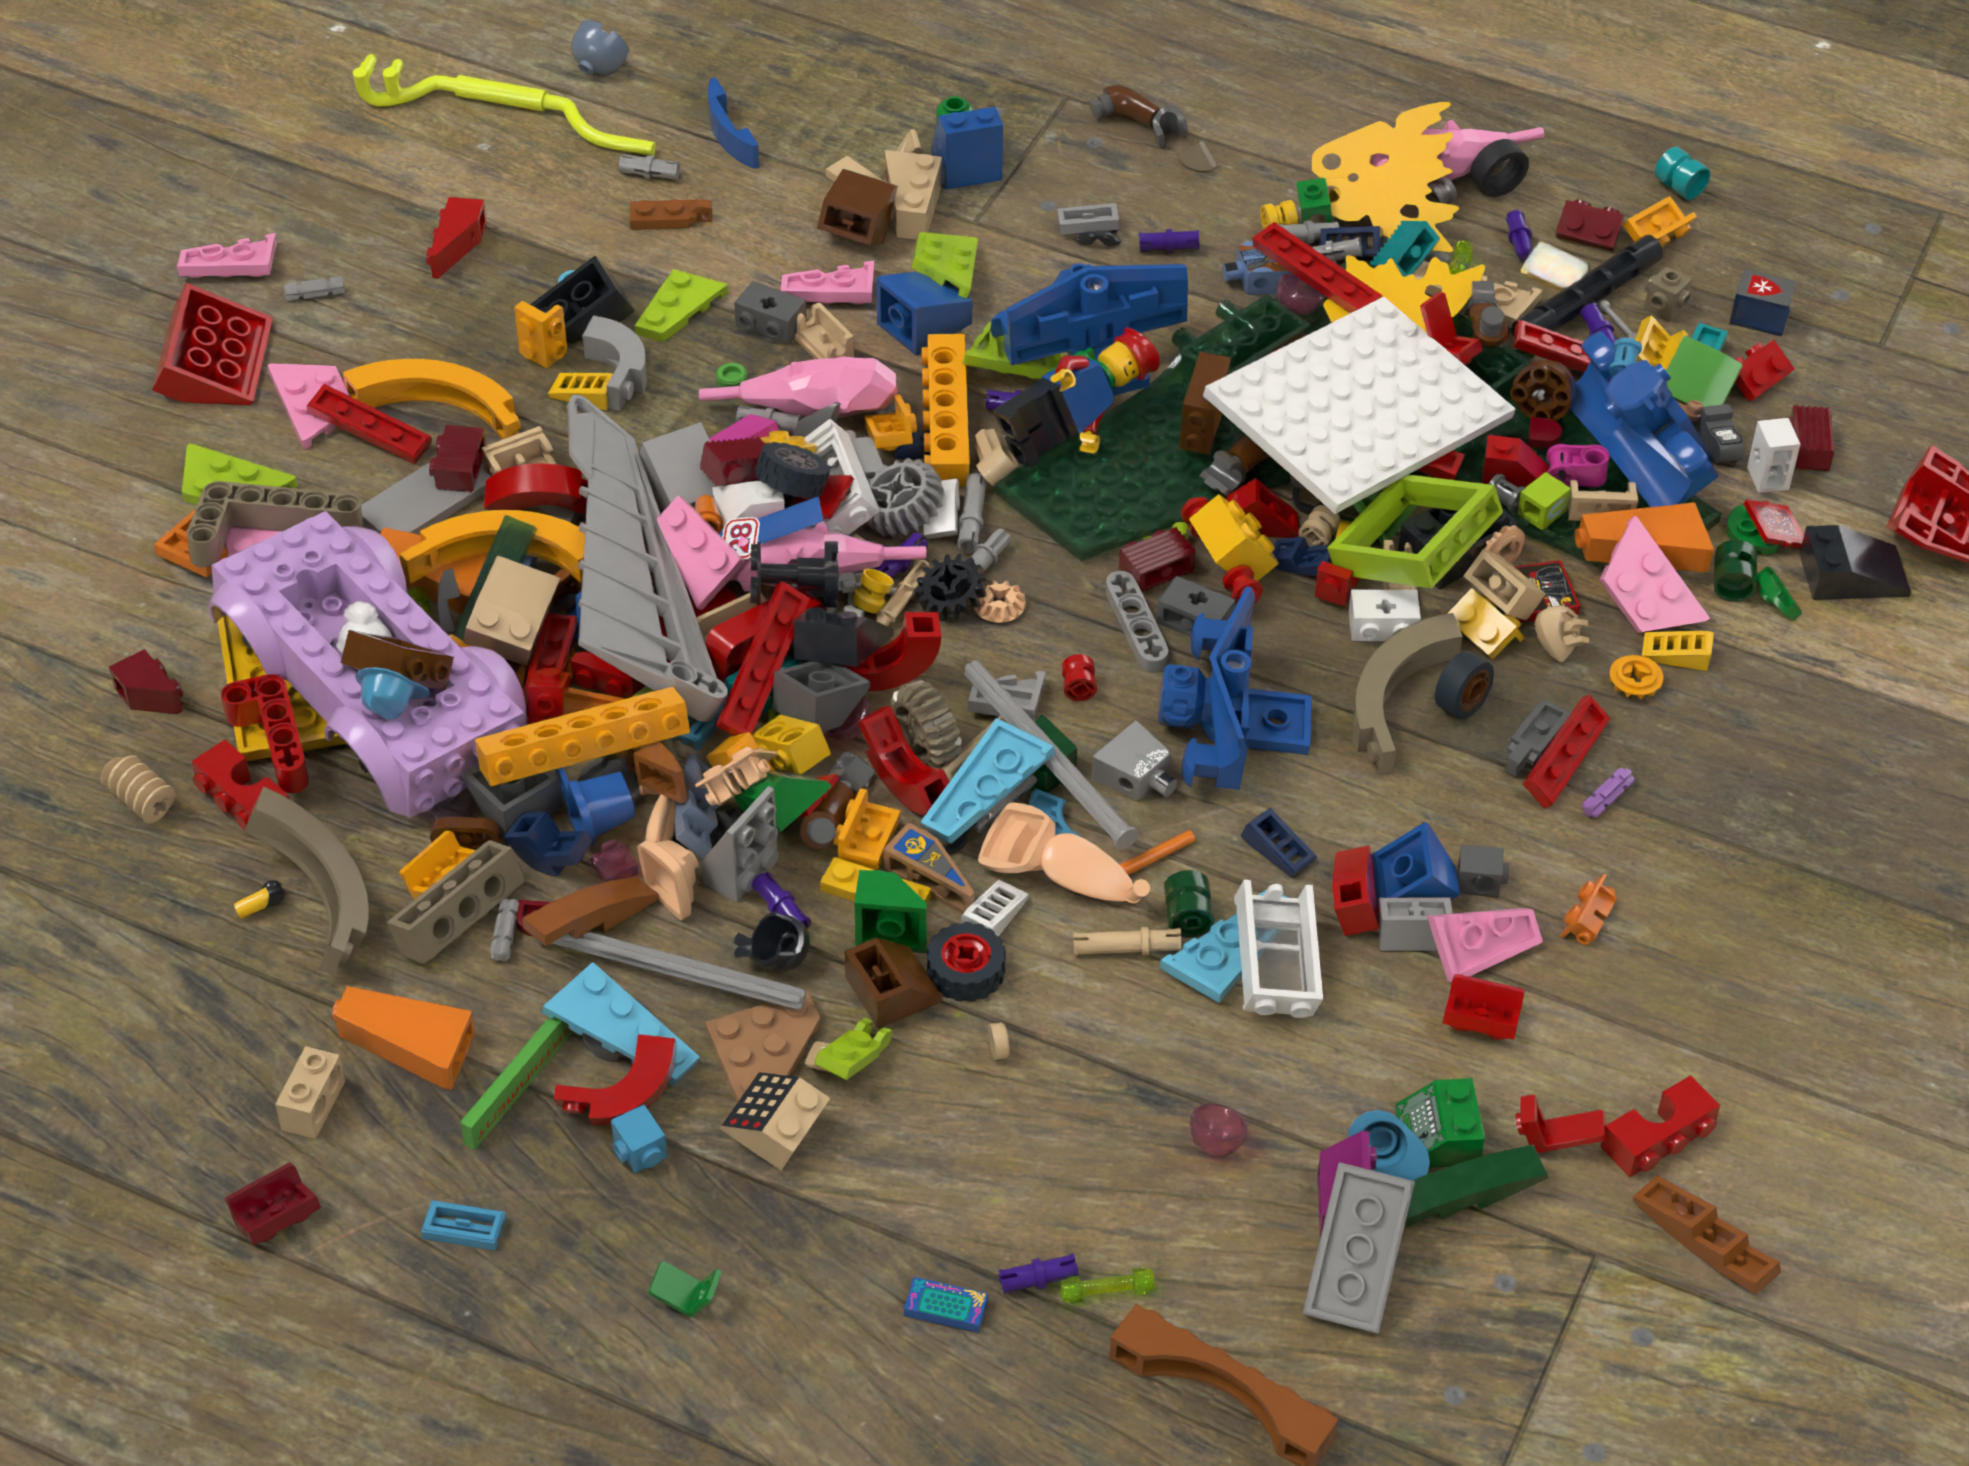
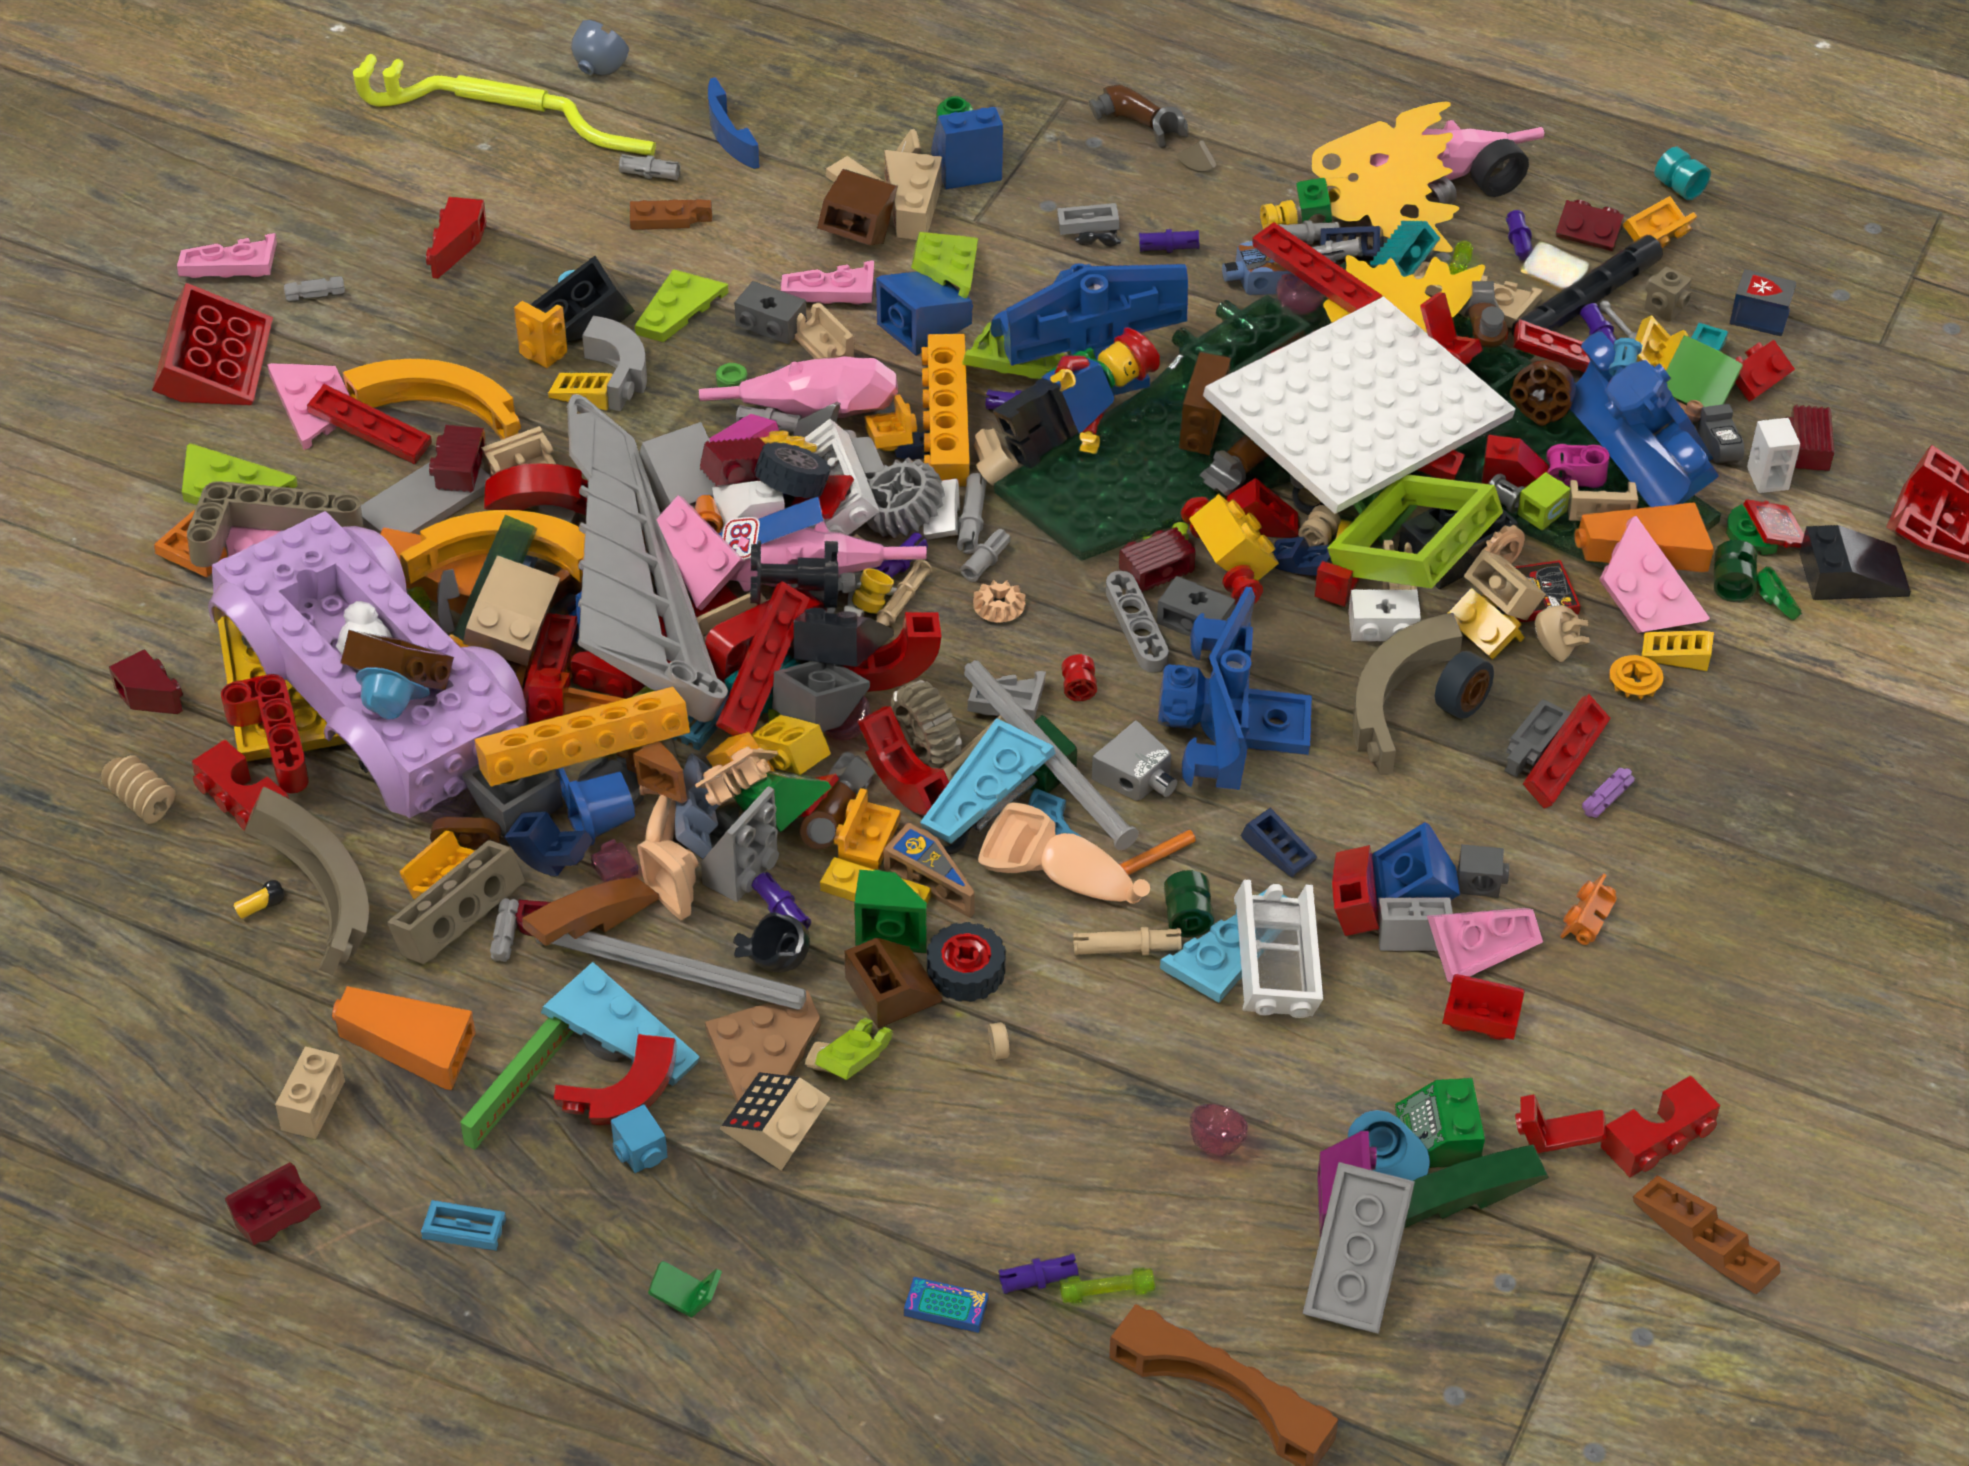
(951, 587): black gear -> none
(986, 900): white slope -> none
(1544, 433): dark red tile -> none

